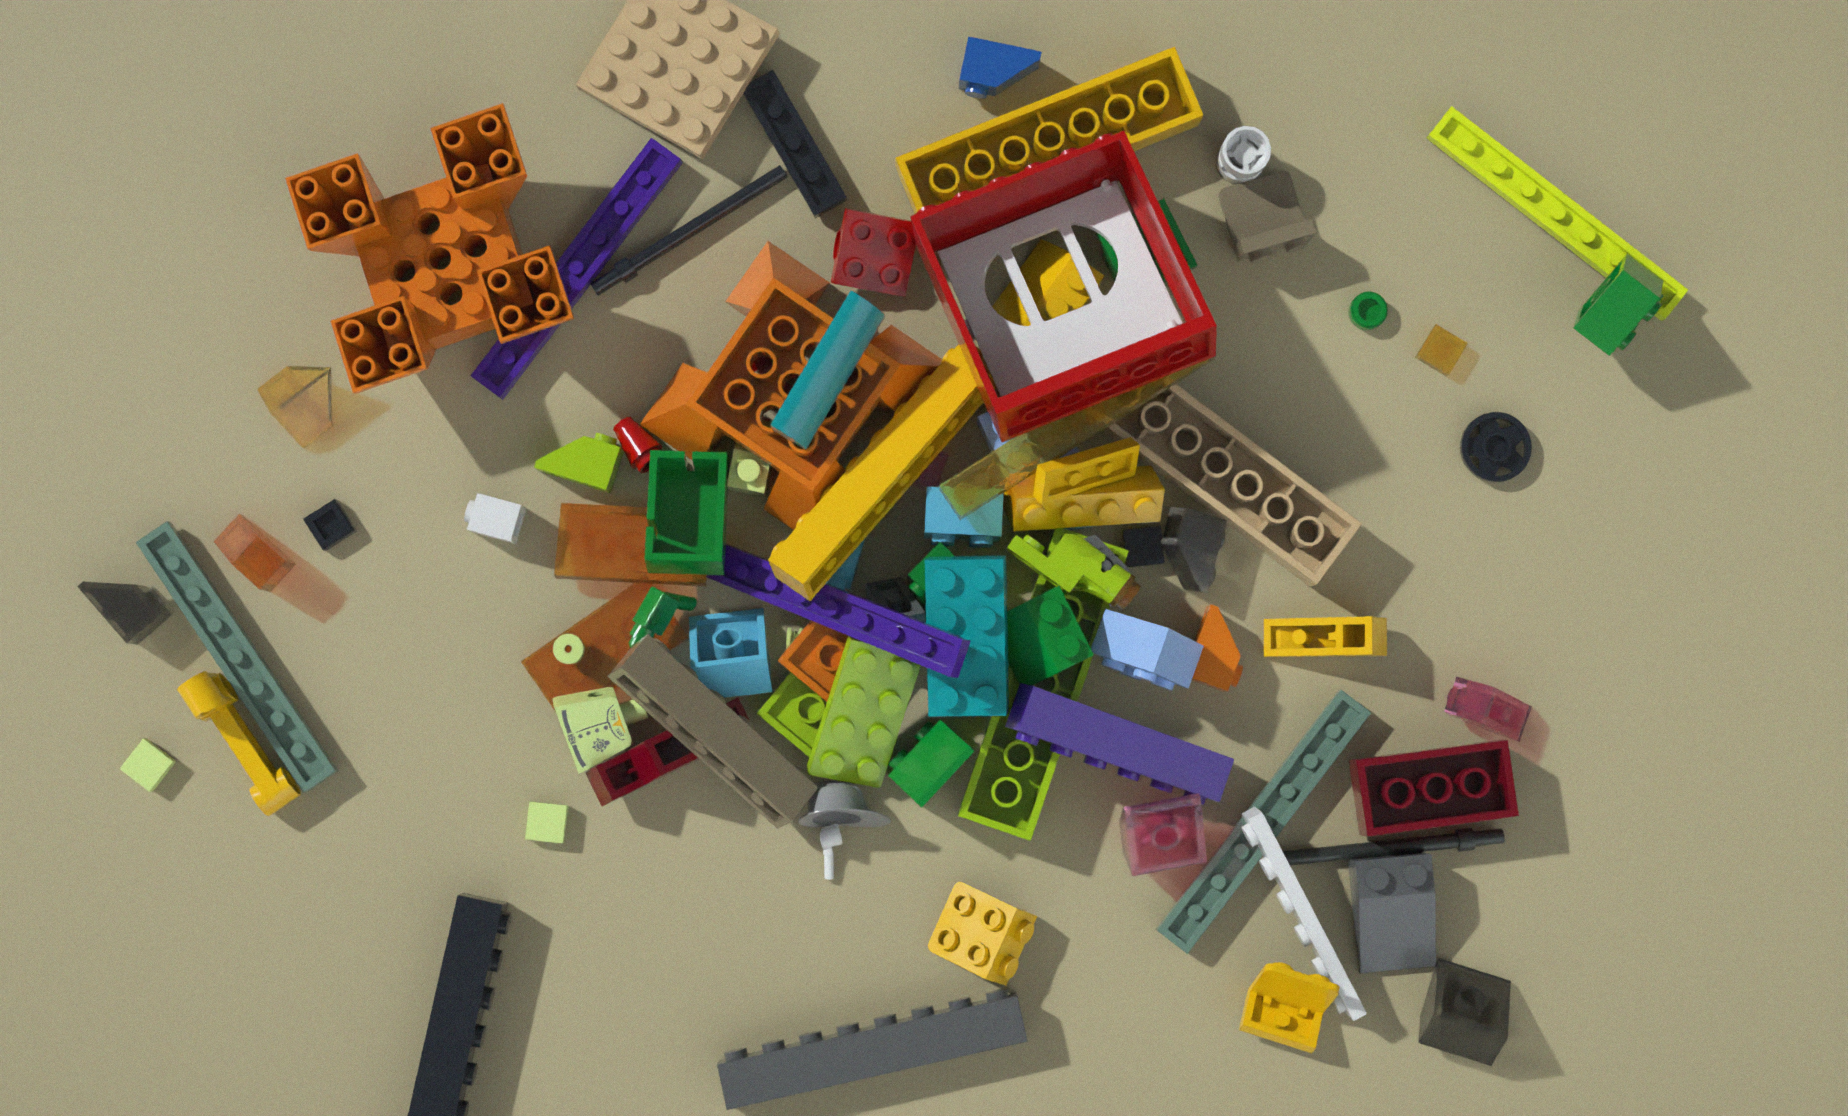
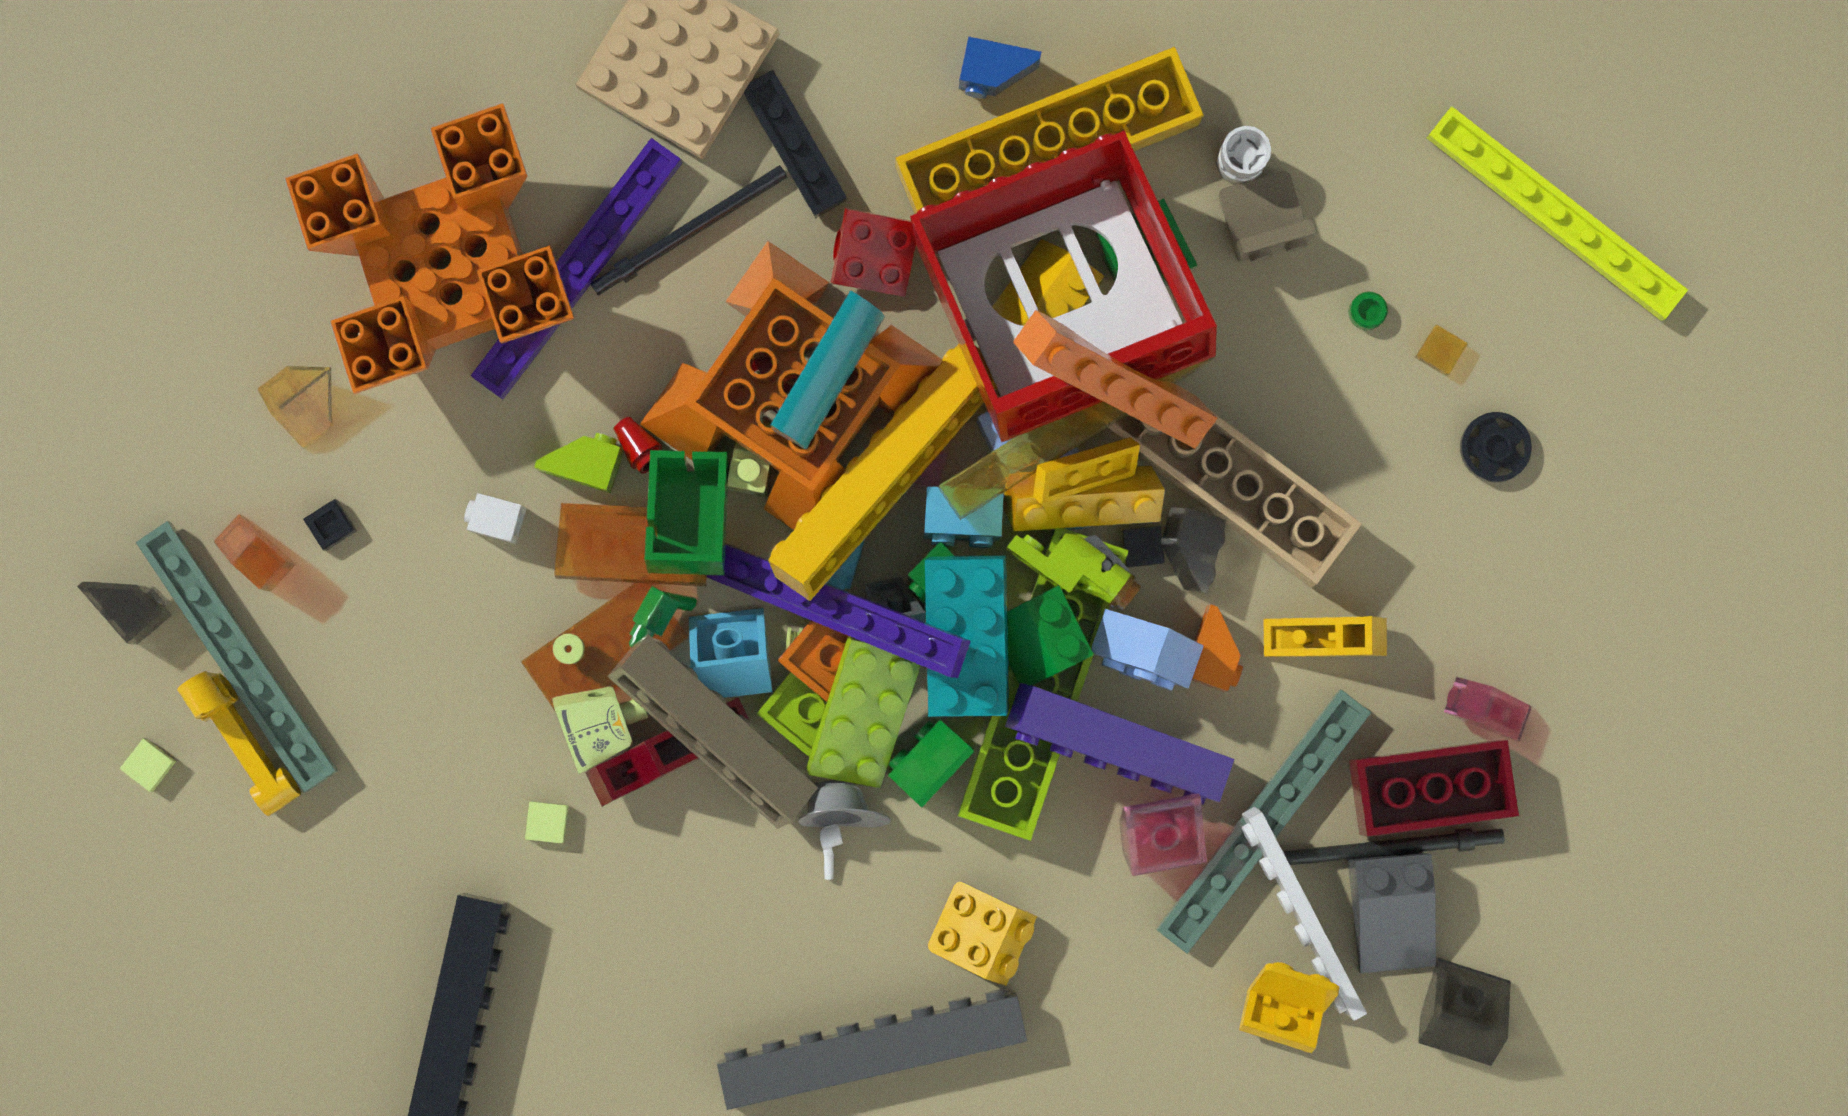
(1086, 367): none -> orange arch
(1619, 305): green brick -> none

